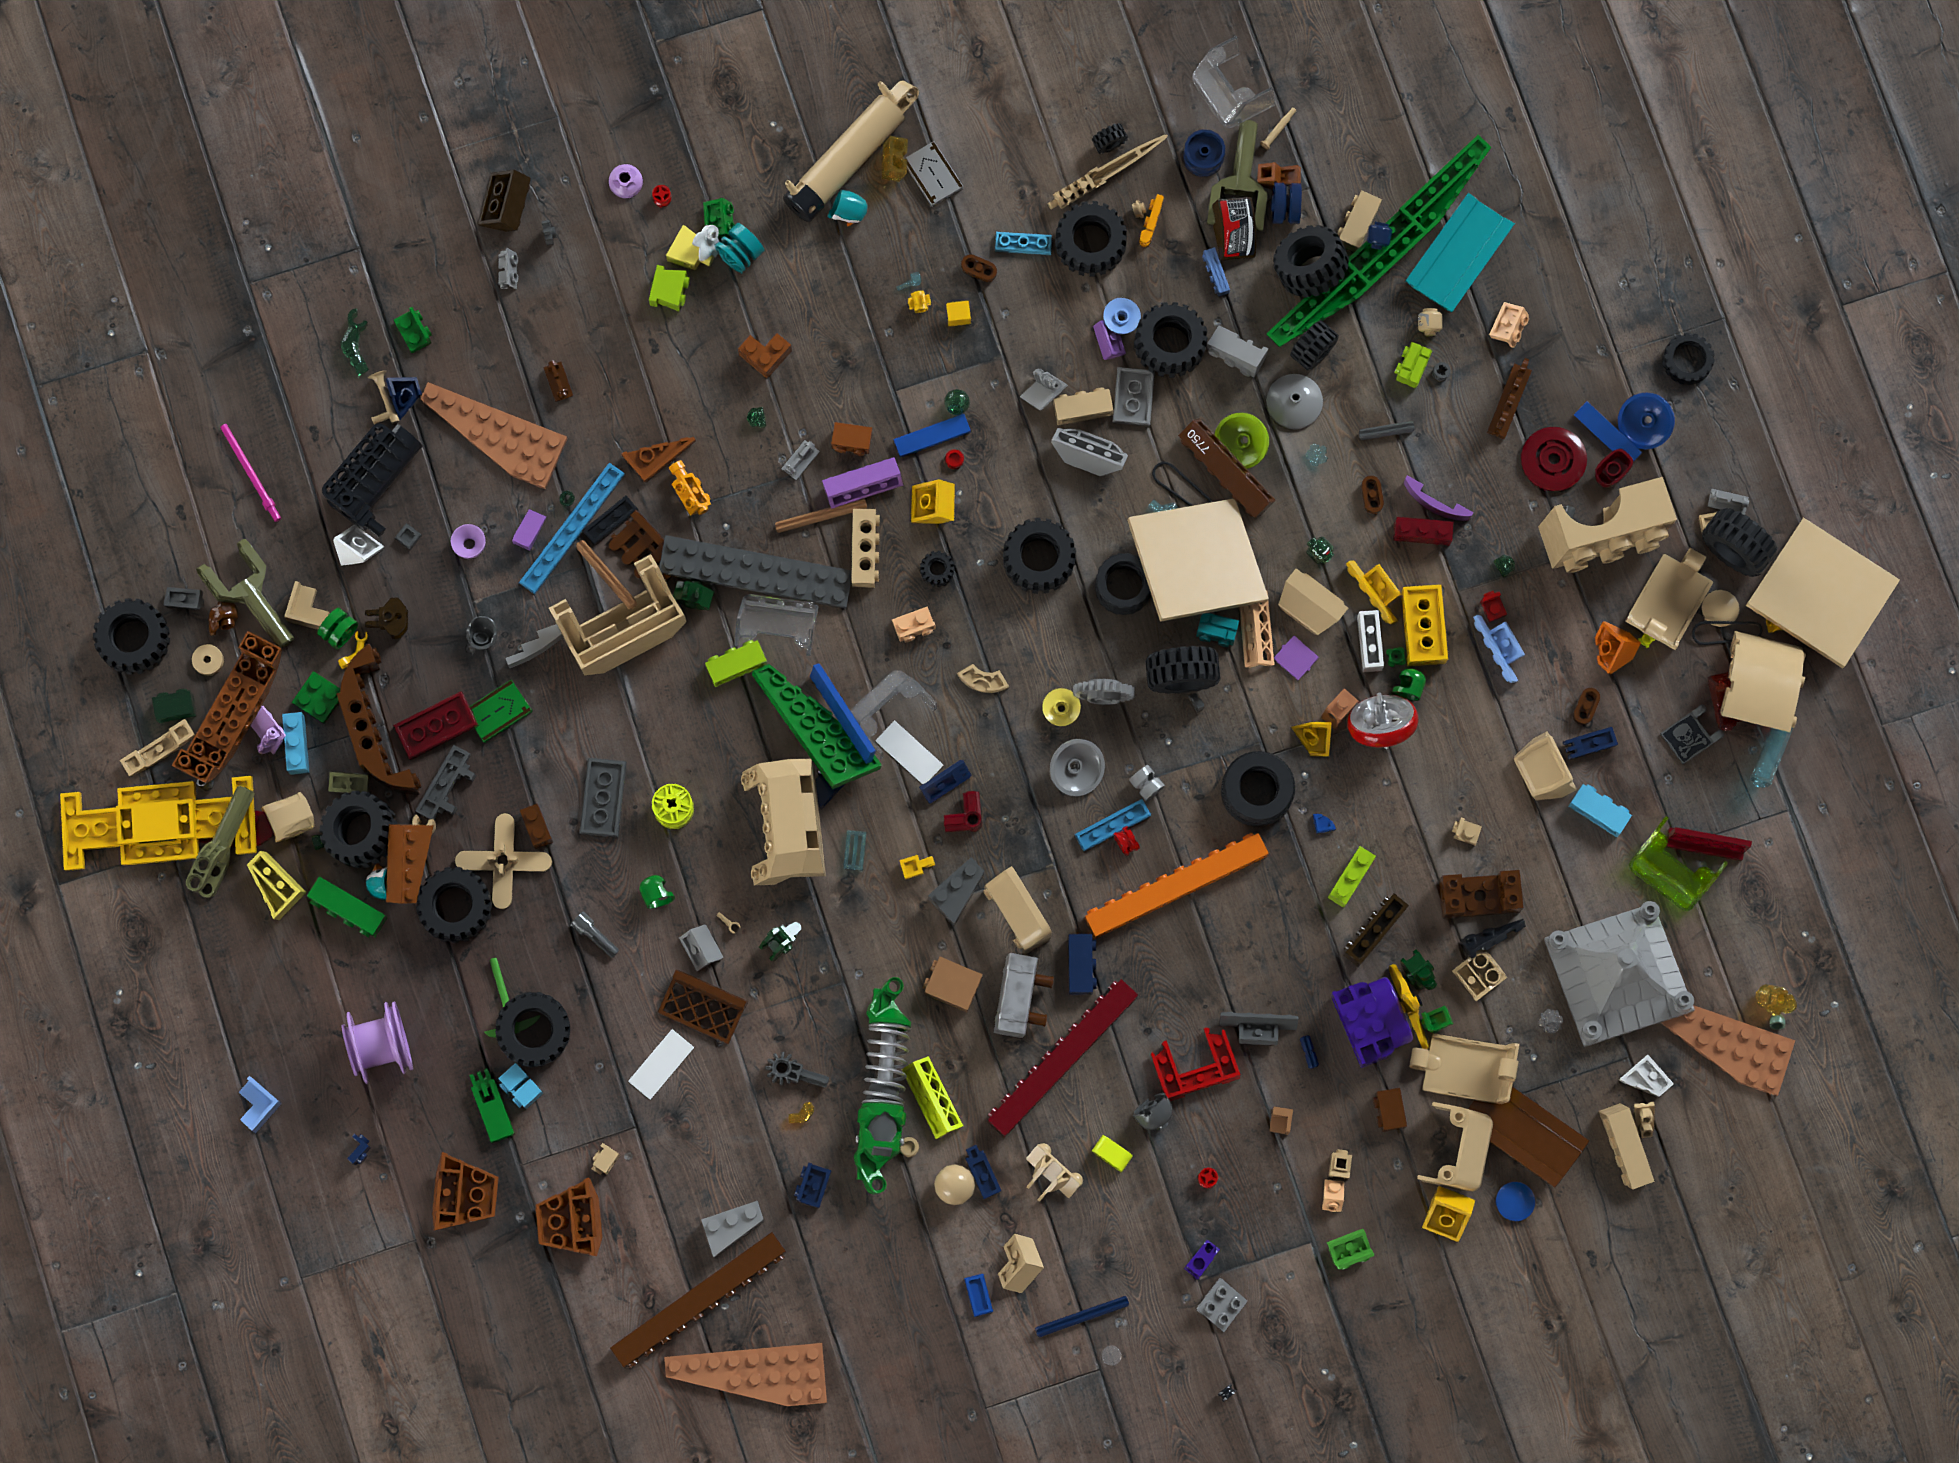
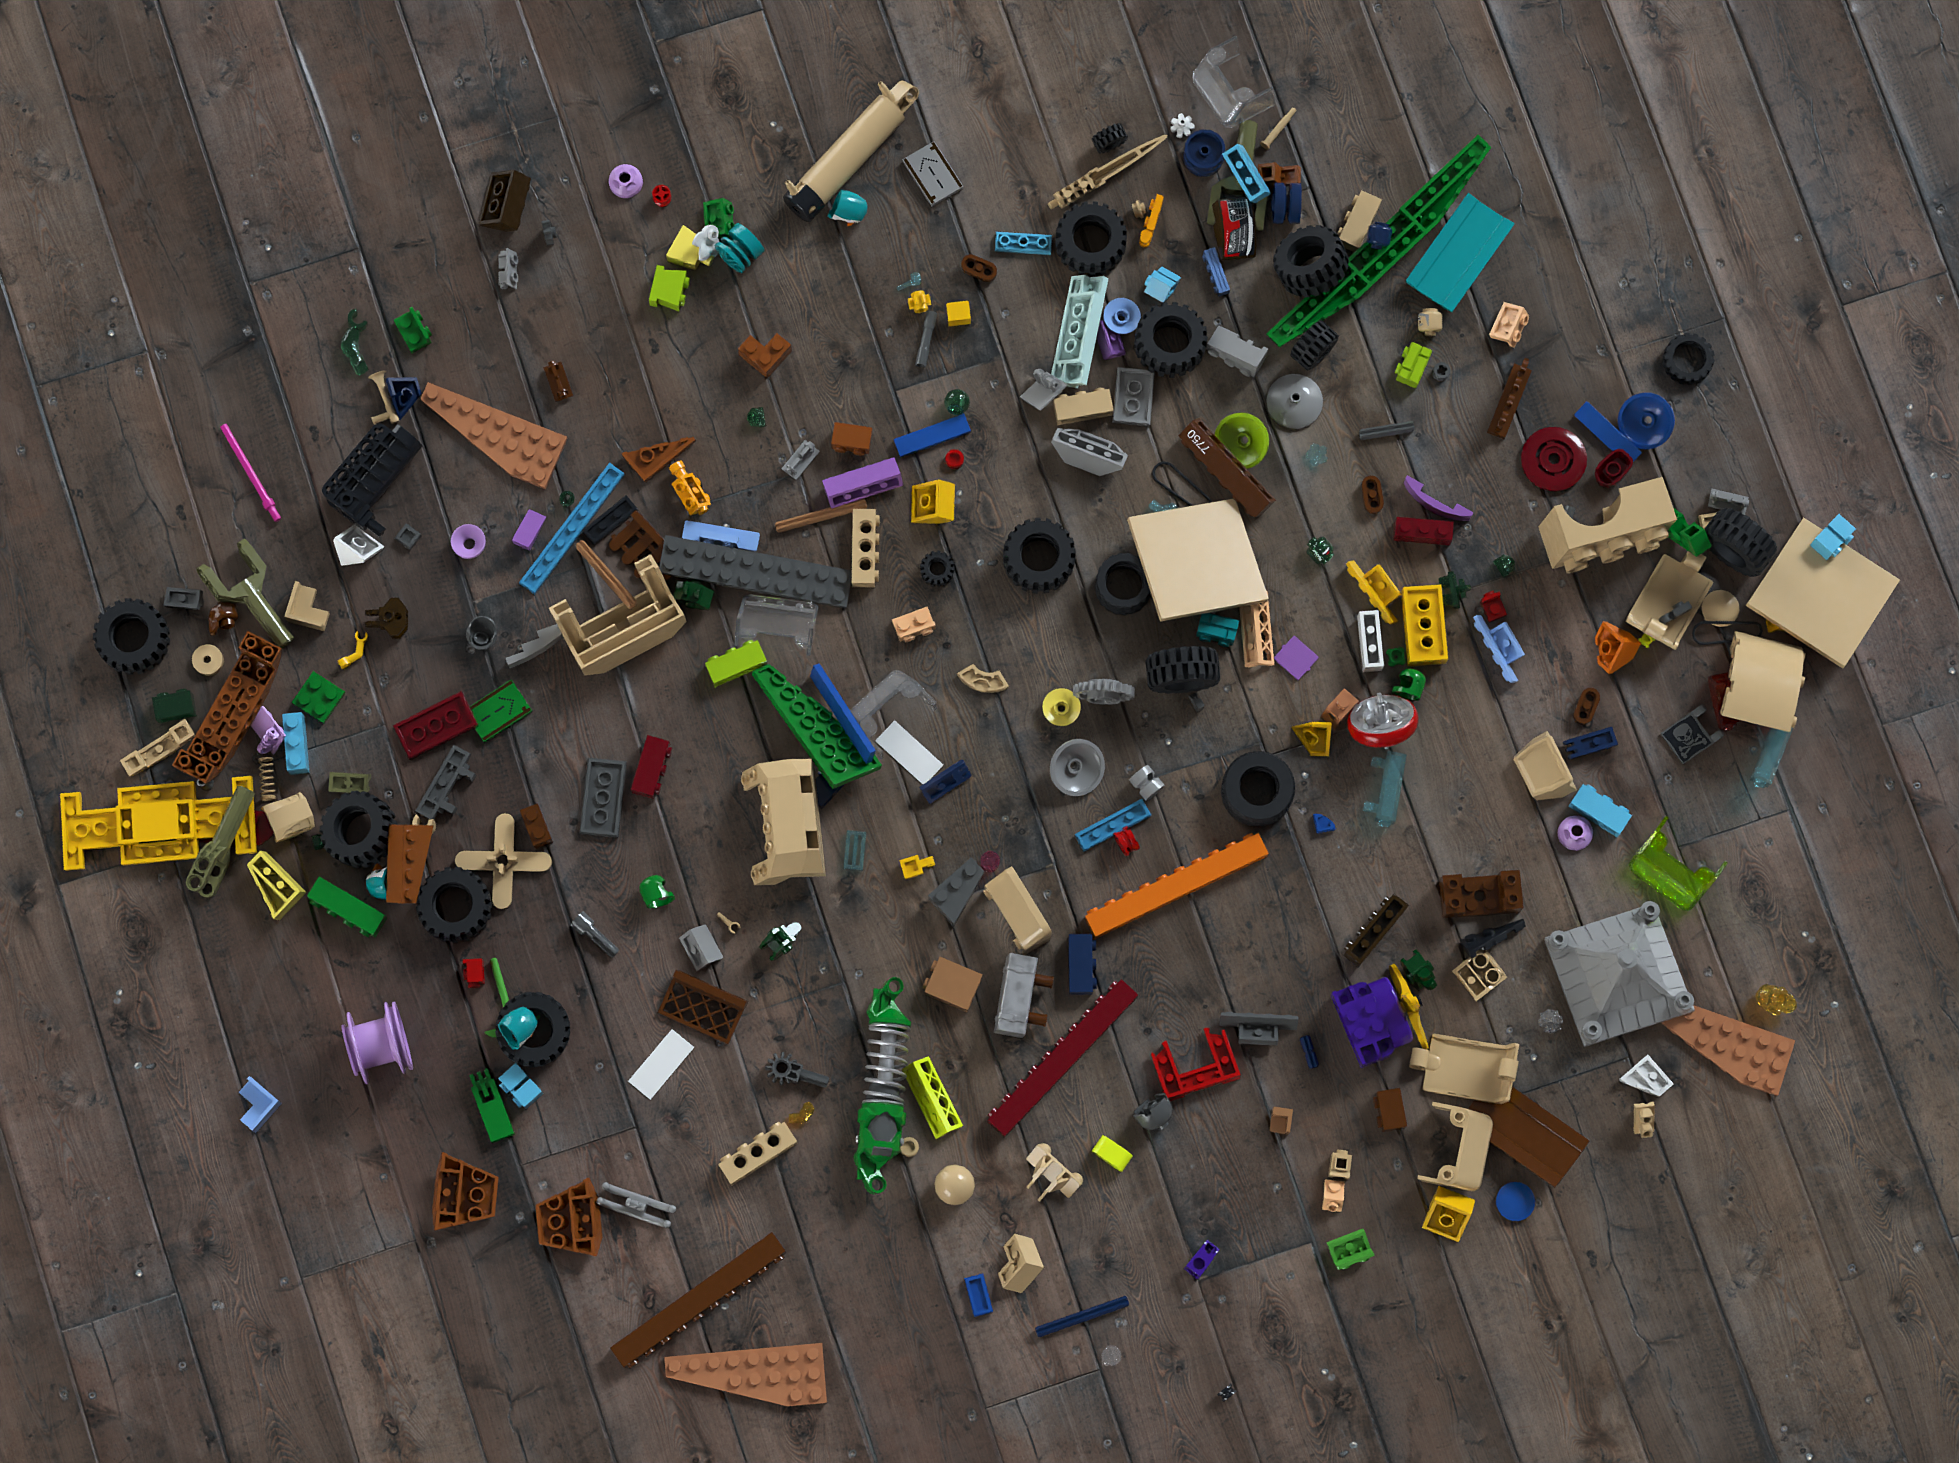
(266, 797): none -> tan piece
(337, 628): green wheel -> none
(354, 698): reddish brown slope -> none
(359, 1153): dark blue bracket -> none
(474, 972): none -> red brick
(519, 1023): none -> teal piece
(604, 1160): tan brick -> none
(636, 1205): none -> light grey piece
(651, 767): none -> dark red brick
(675, 816): neon yellow wheel -> none
(721, 535): none -> light blue bracket
(730, 1226): light grey wedge -> none
(778, 1130): none -> tan brick
(813, 1185): dark blue bracket -> none
(893, 164): clear yellow brick -> none
(928, 327): none -> dark grey piece
(972, 809): dark red piece -> none
(982, 1172): dark blue hinge -> none
(992, 859): none -> clear pink wheel
(1079, 329): none -> light aqua slope
(1161, 284): none -> medium azure piece
(1182, 128): none -> white plant
(1209, 1174): red wheel -> none
(1221, 1304): light grey hinge -> none
(1246, 173): none -> medium azure brick
(1310, 603): tan helmet -> none
(1351, 876): lime brick -> none
(1390, 788): none -> clear light blue brick
(1436, 1019): green bracket -> none
(1450, 582): none -> clear green hips
(1466, 831): tan bracket -> none
(1573, 842): none -> lavender piece
(1626, 1145): tan wedge -> none
(1678, 610): none -> dark grey plate
(1690, 537): none -> green arch
(1707, 843): dark red fence -> none
(1777, 1022): sand green hinge -> none
(1832, 537): none -> medium azure piece

